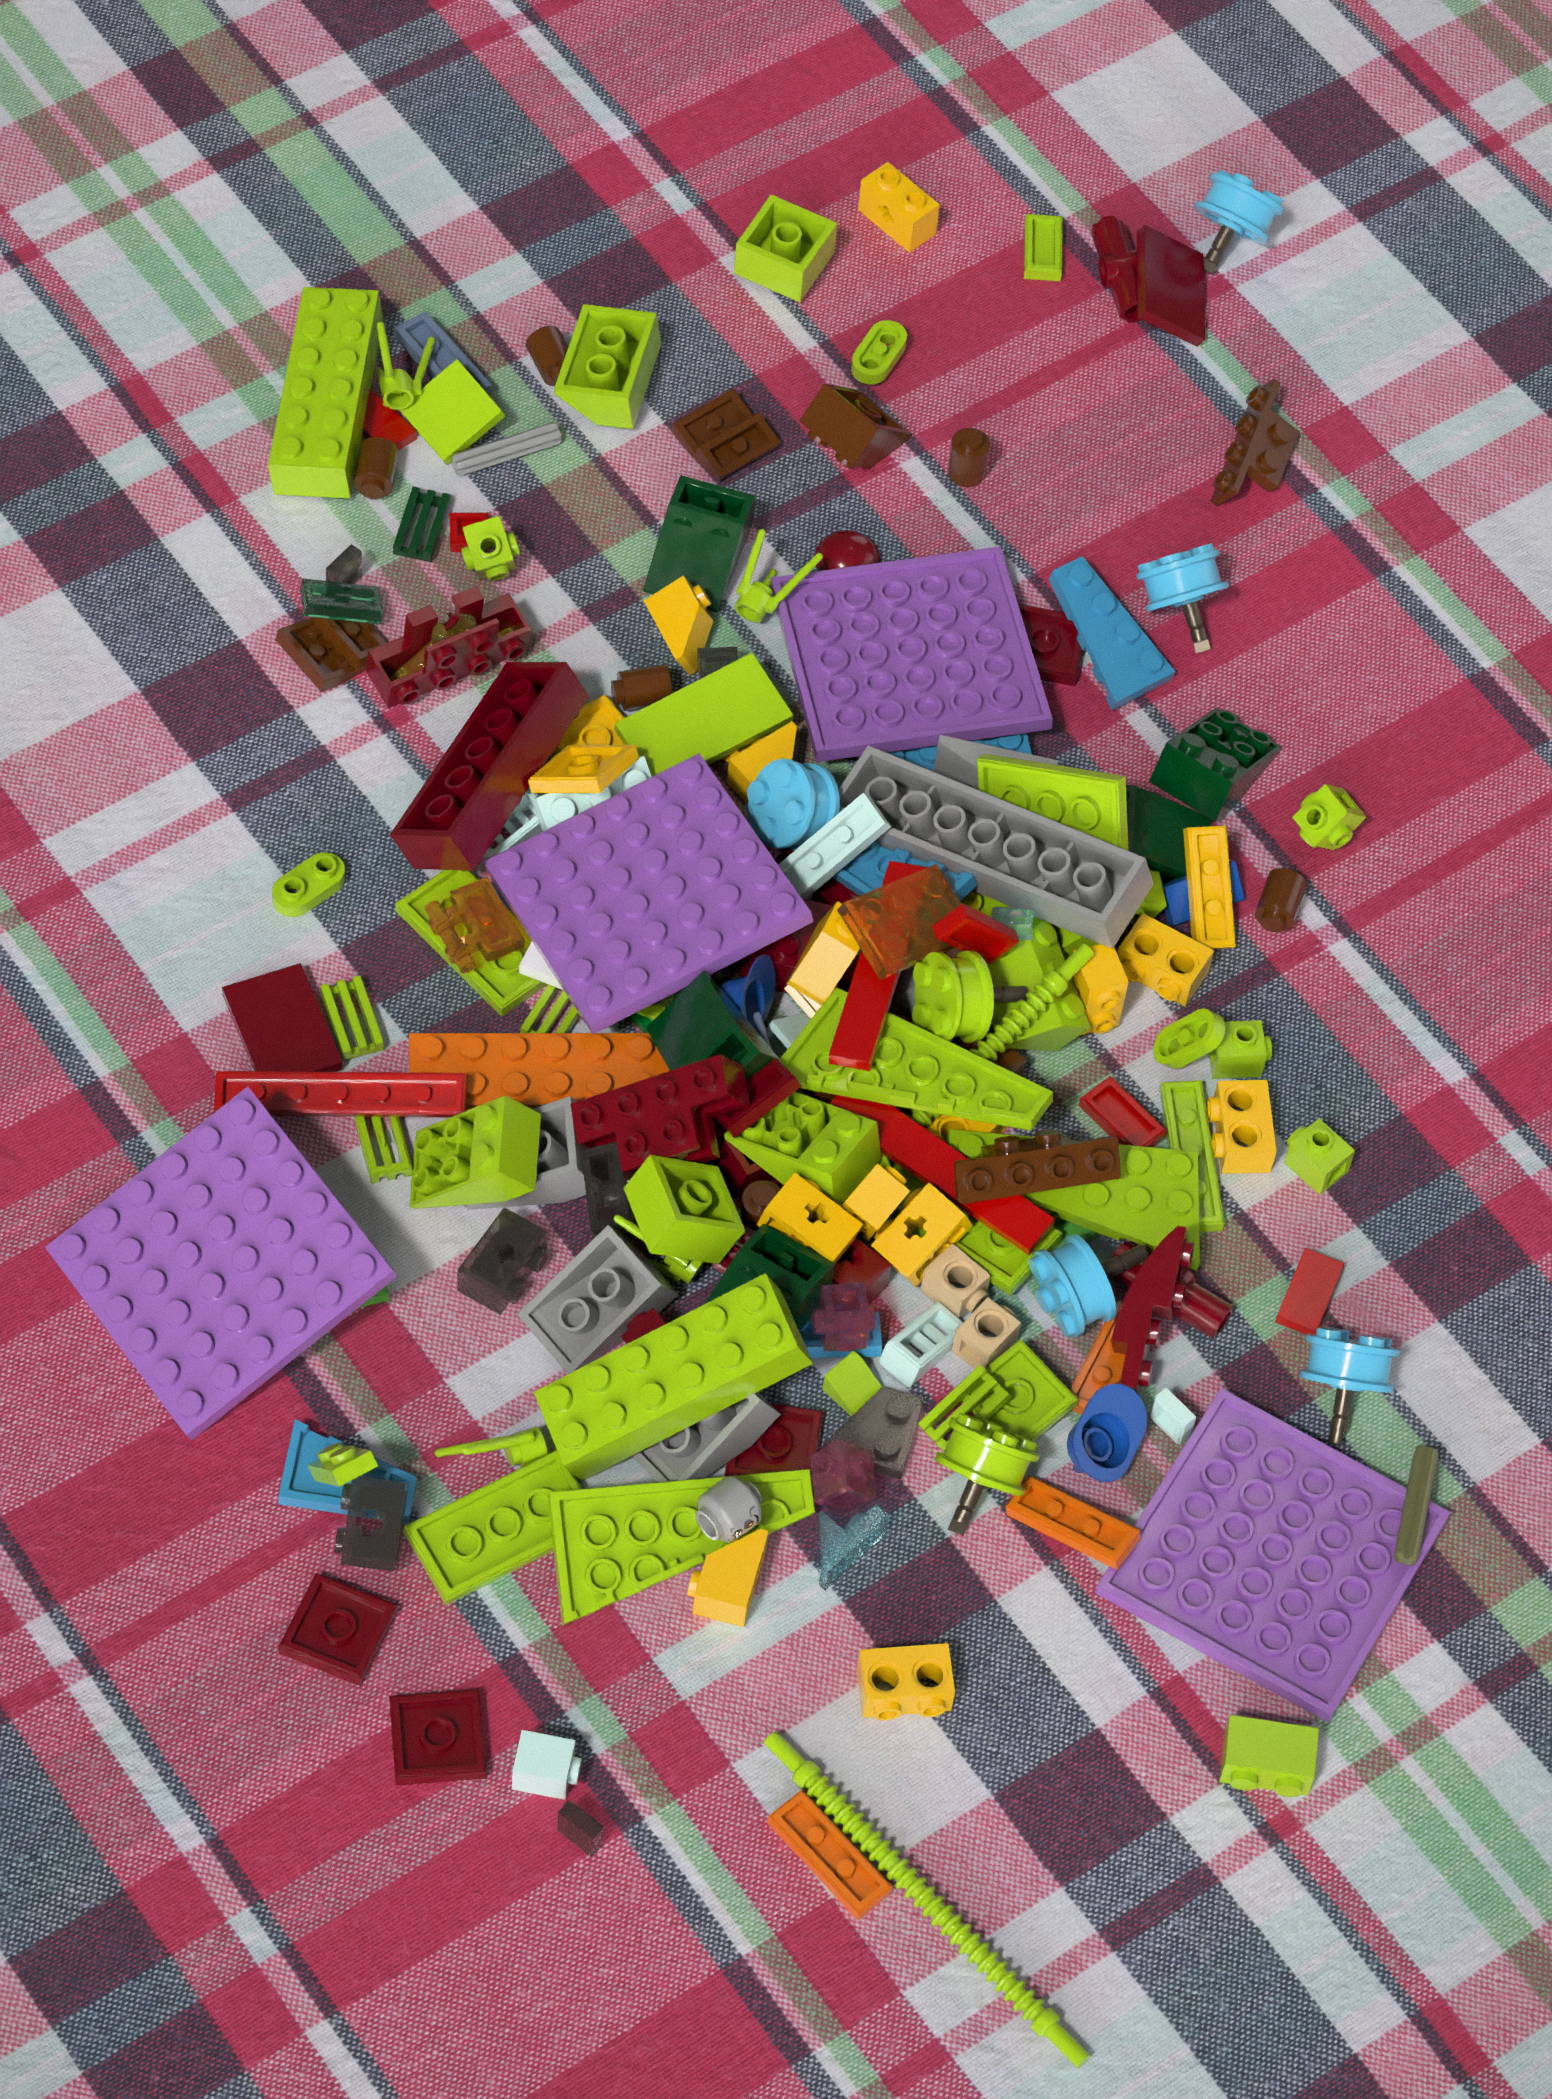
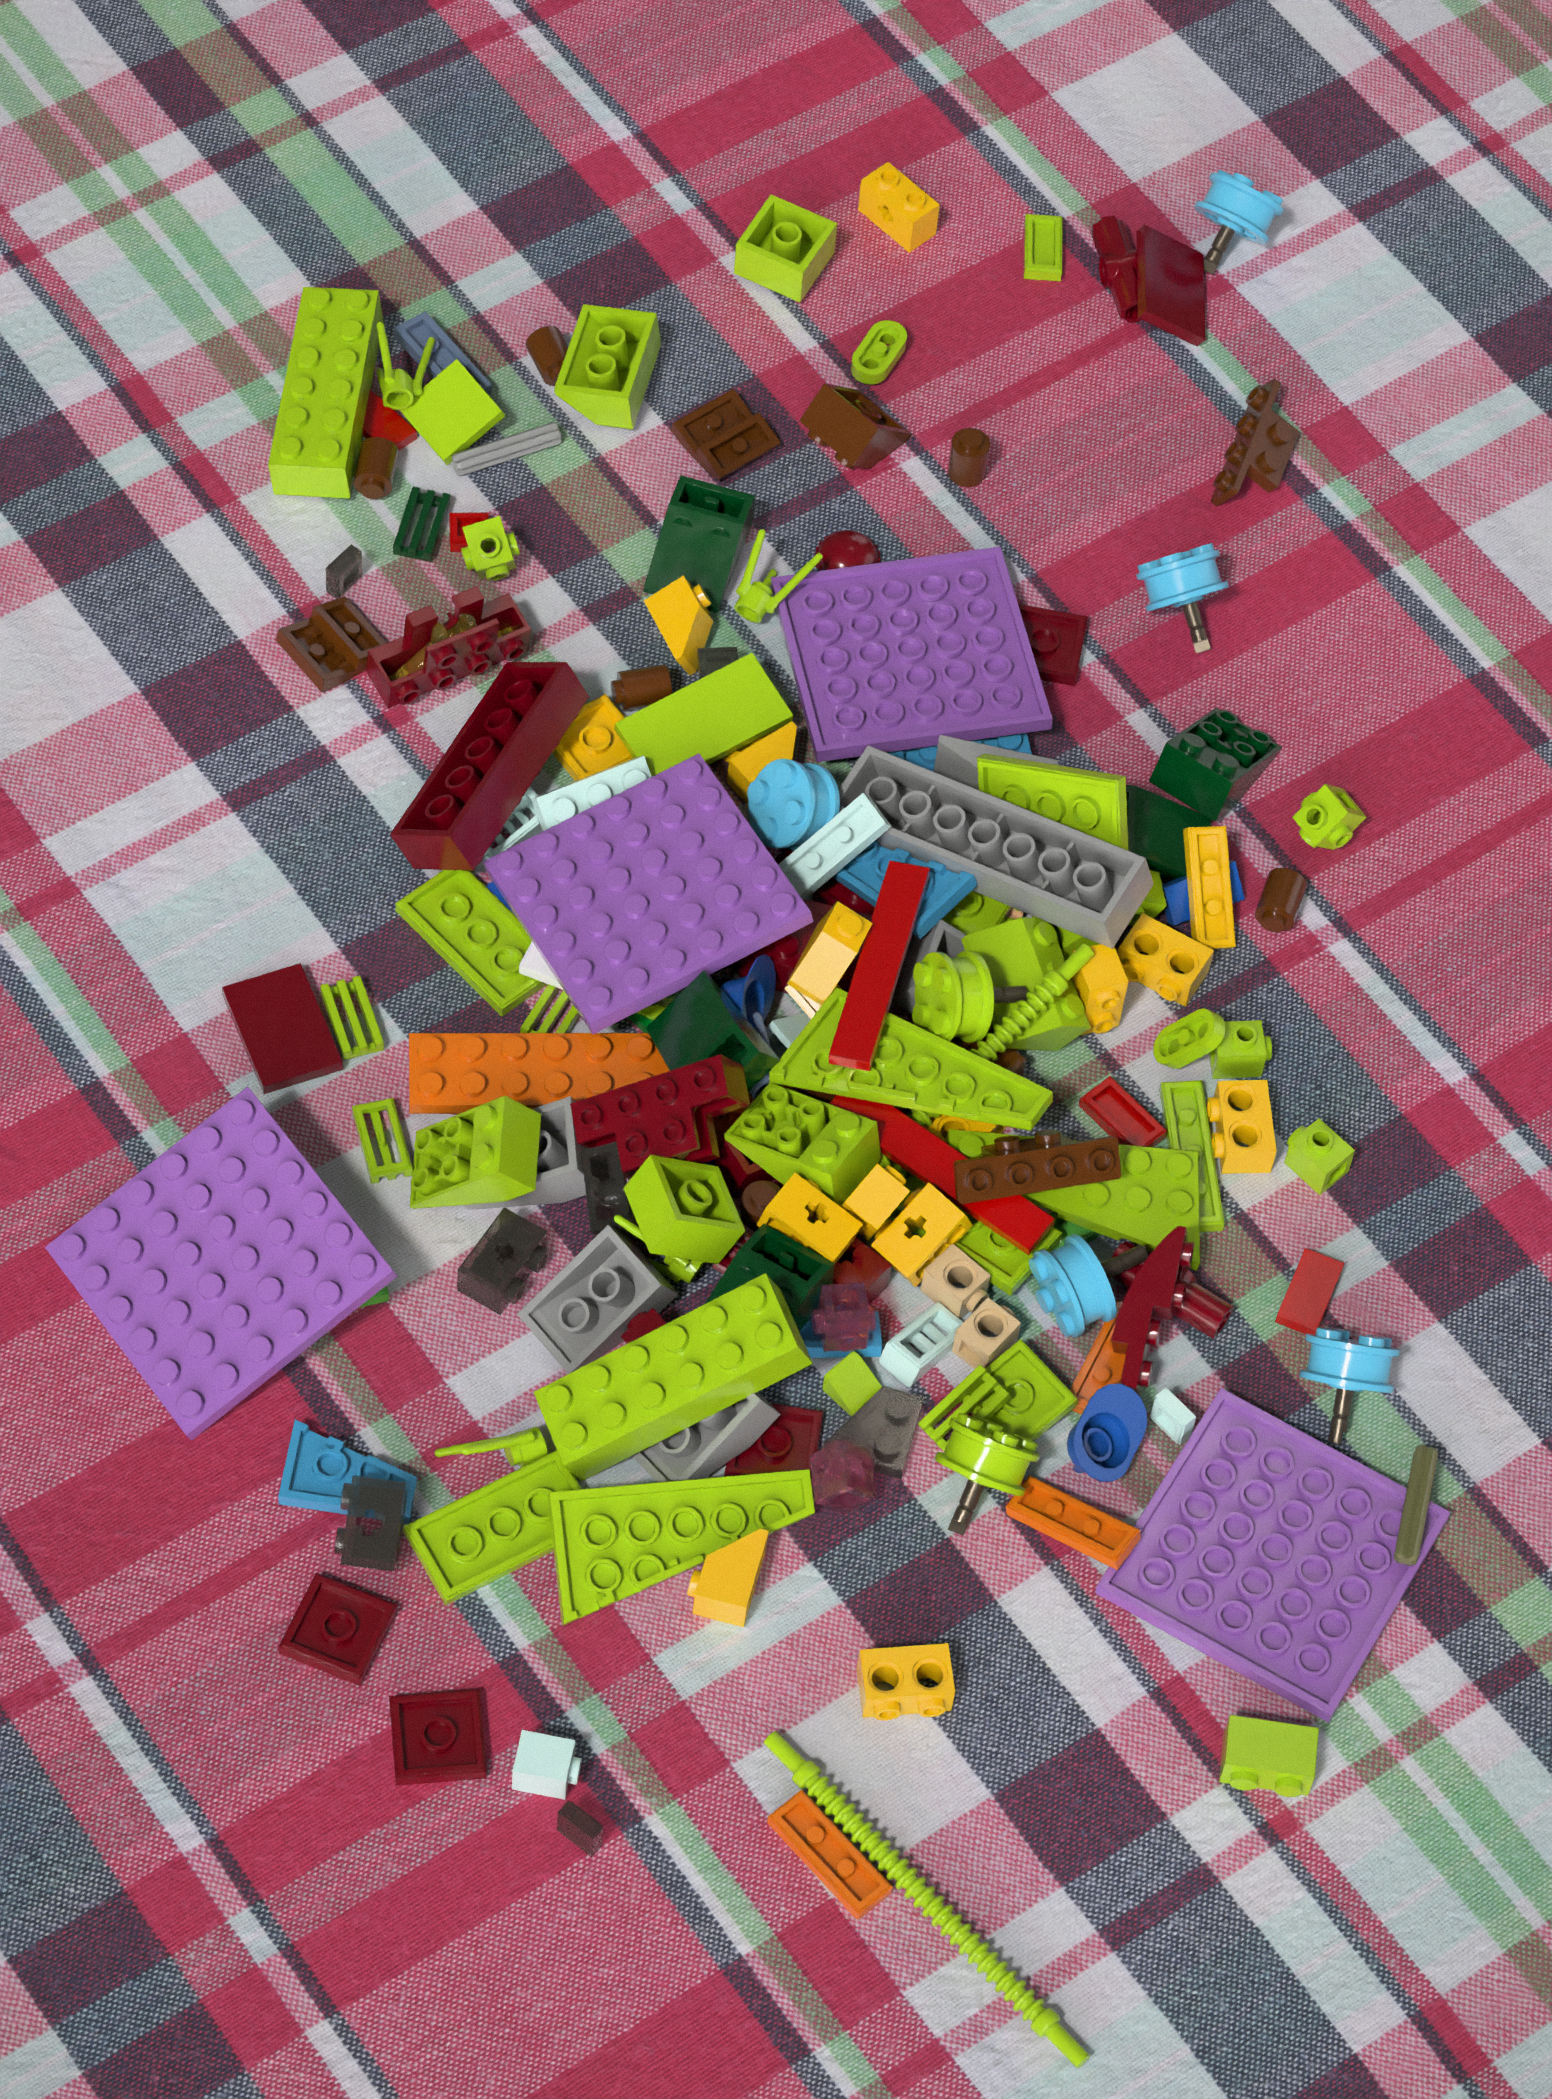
(312, 884): lime plate -> none
(341, 601): clear green tile -> none
(341, 1464): lime plate -> none
(348, 1093): red tile -> none
(484, 917): clear orange plate -> none
(583, 769): yellow tile -> none
(729, 1509): light grey head -> none
(765, 1091): dark red tile -> none
(843, 1548): clear light blue slope -> none
(898, 919): clear orange plate -> none
(974, 931): red tile -> none
(1017, 919): clear light blue tile -> none
(1116, 644): dark azure wing -> none

